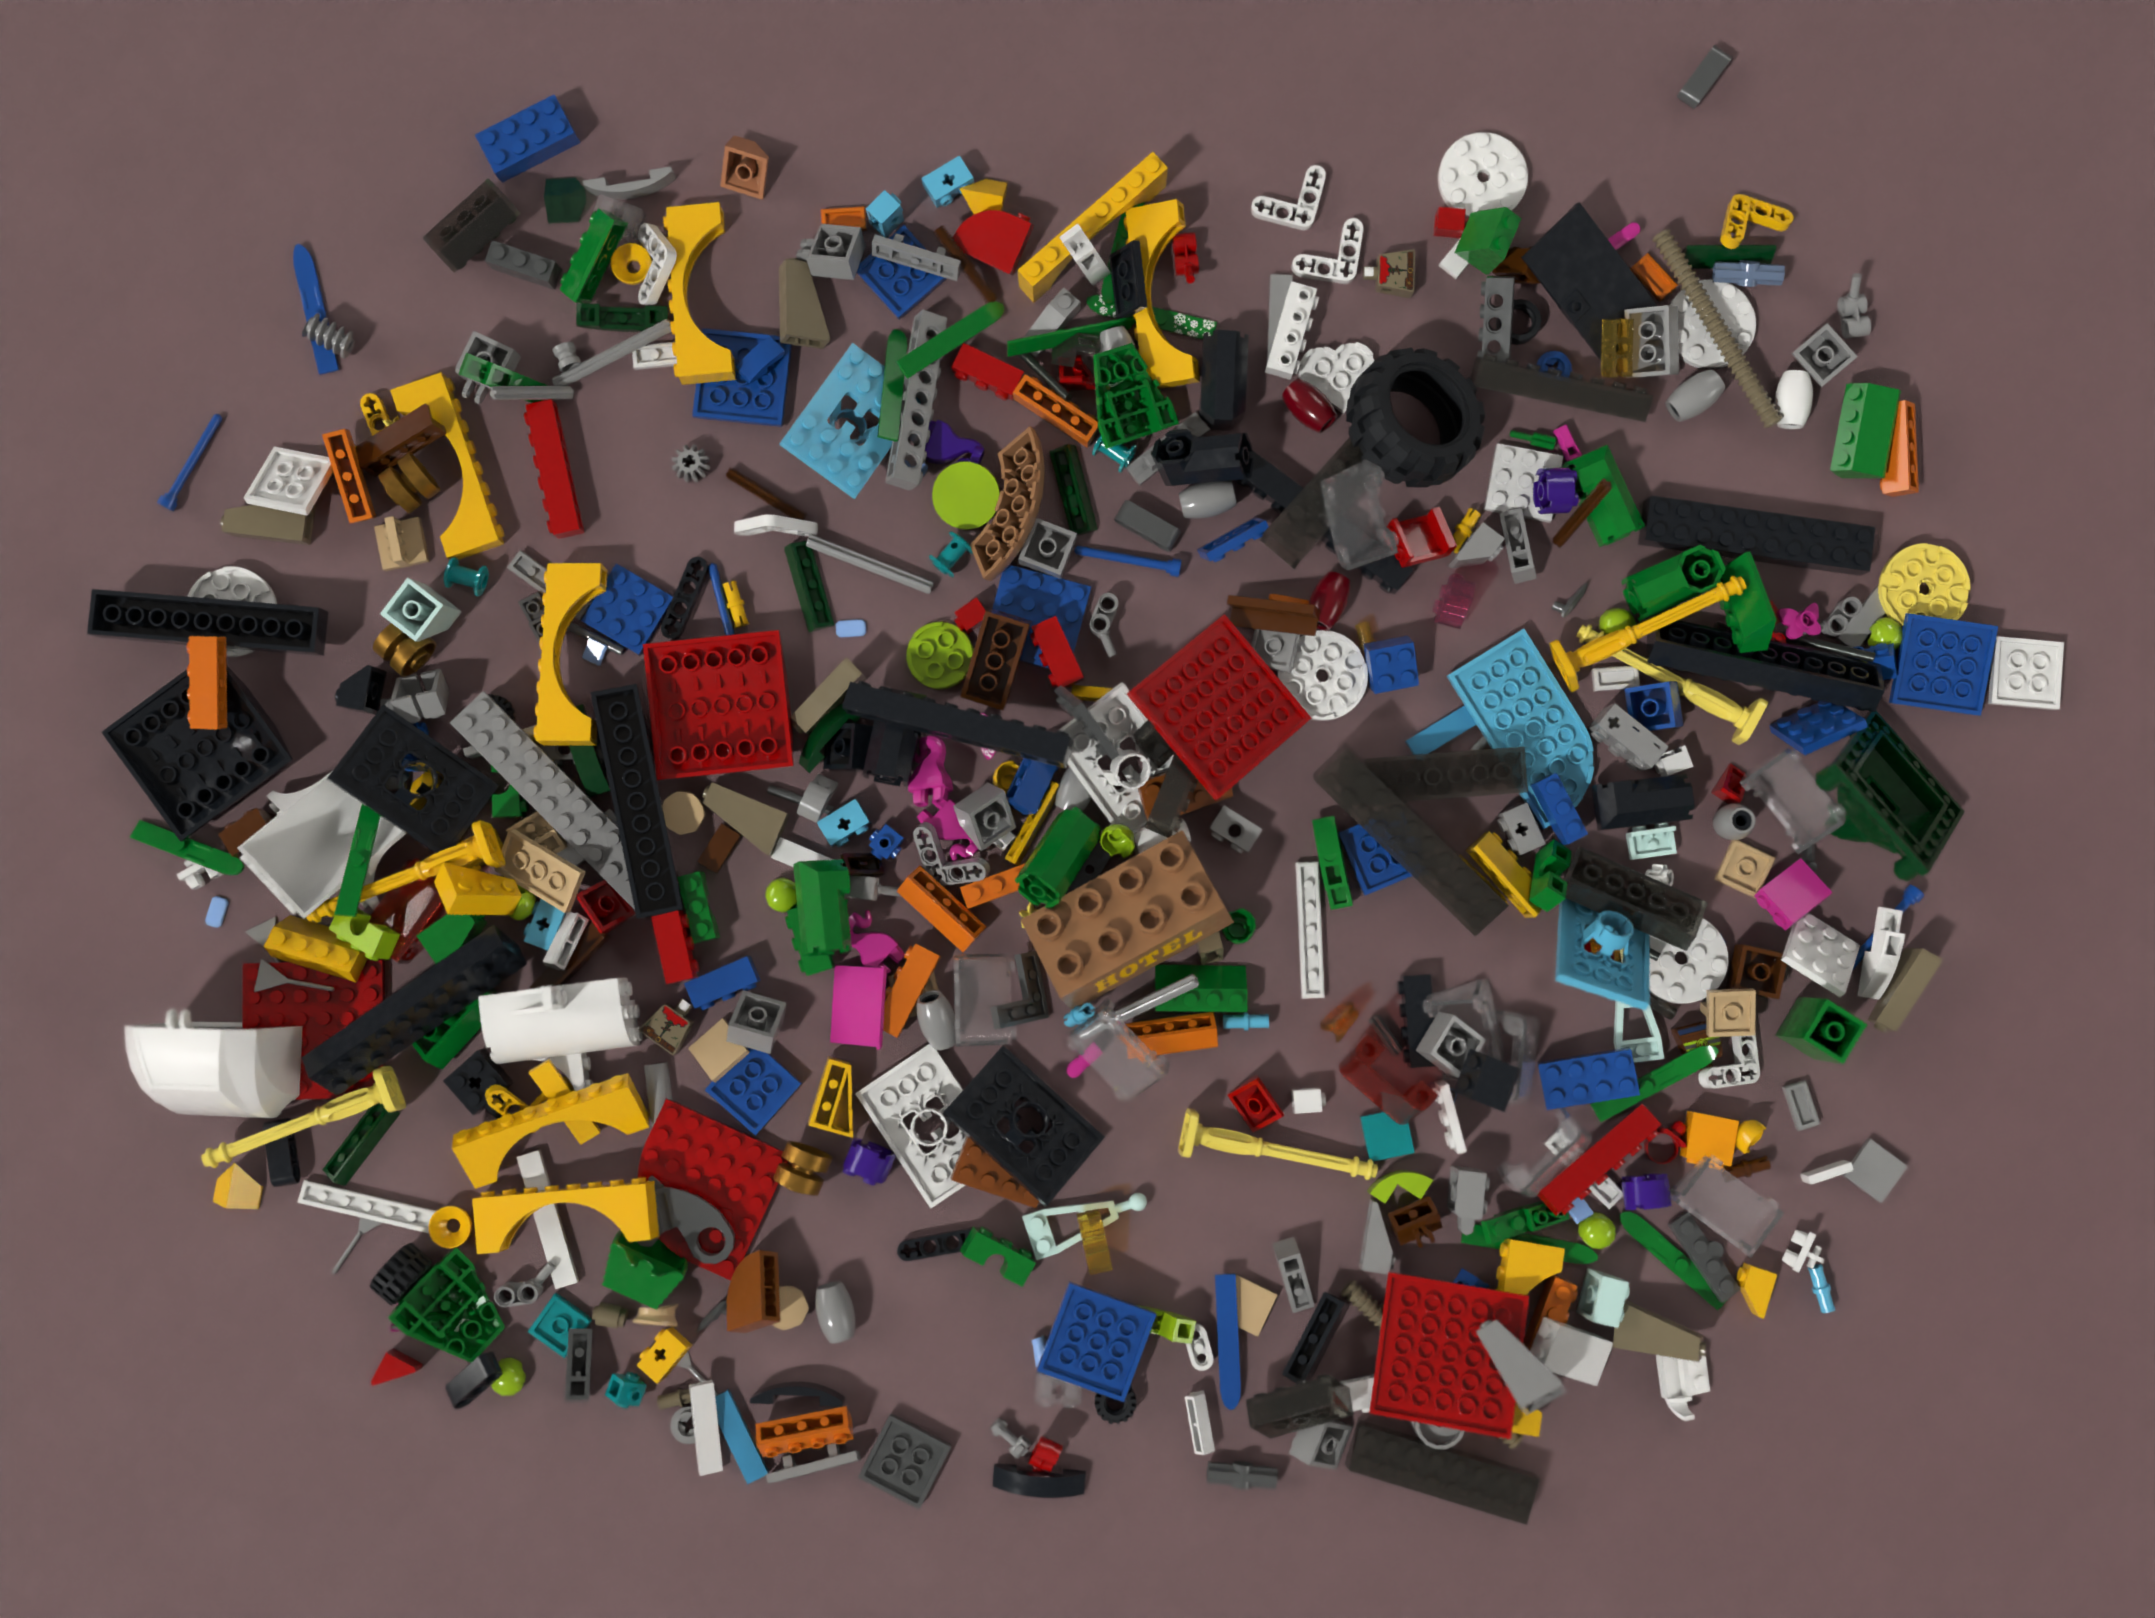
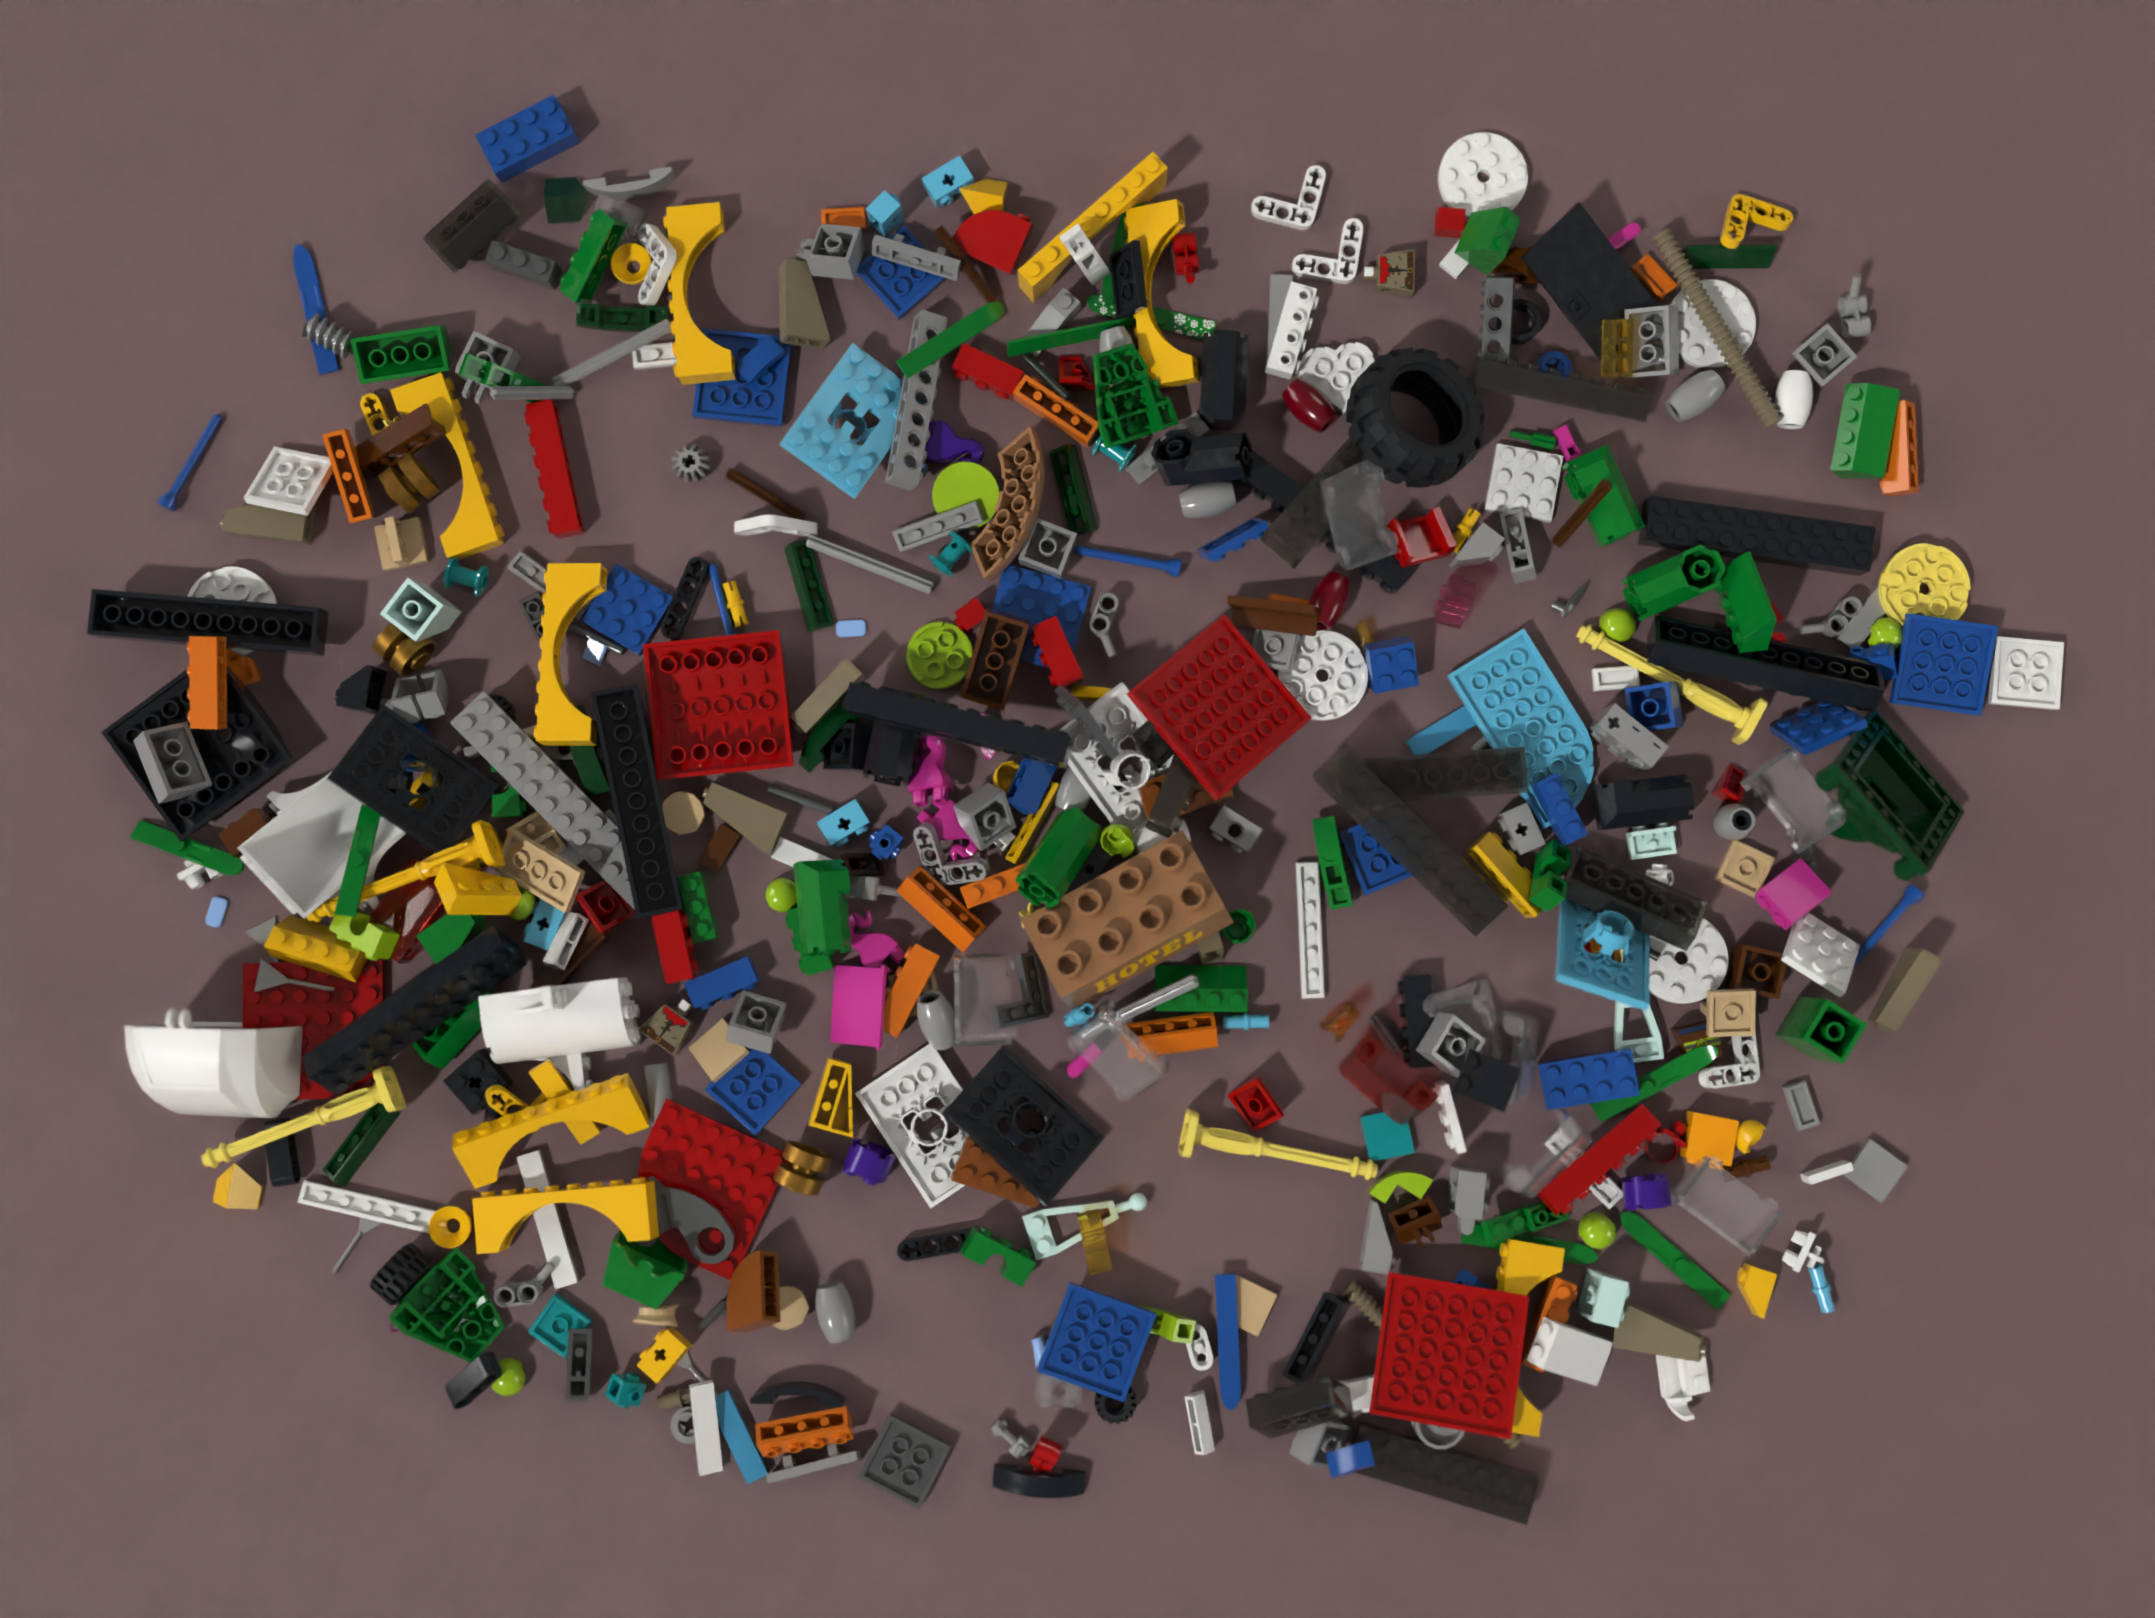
(172, 762): none -> light grey slope
(243, 667): none -> orange slope
(395, 1365): red slope -> none
(402, 354): none -> green slope
(566, 355): light grey wheel -> none
(610, 1315): dark tan brick -> none
(744, 167): nougat slope -> none
(816, 798): light grey brick -> none
(892, 387): green piece -> none
(938, 526): none -> light grey tile
(1065, 352): clear smoke slope -> none
(1147, 525): dark grey beam -> none
(1242, 1475): dark grey piece -> none
(1293, 1274): light grey slope -> none
(1307, 1100): white brick -> none
(1350, 1458): none -> blue slope
(1524, 1374): light grey slope -> none
(1555, 490): dark purple brick -> none
(1580, 1211): light blue piece -> none
(1614, 642): yellow piece -> none
(1663, 1007): clear smoke axle -> none
(1673, 762): white brick -> none
(1704, 77): dark grey beam -> none
(1705, 1256): dark grey hinge -> none
(1748, 273): sand blue piece -> none
(1800, 621): dark pink animal -> none
(1831, 647): pearl dark grey bar -> none
(1884, 956): white slope -> none

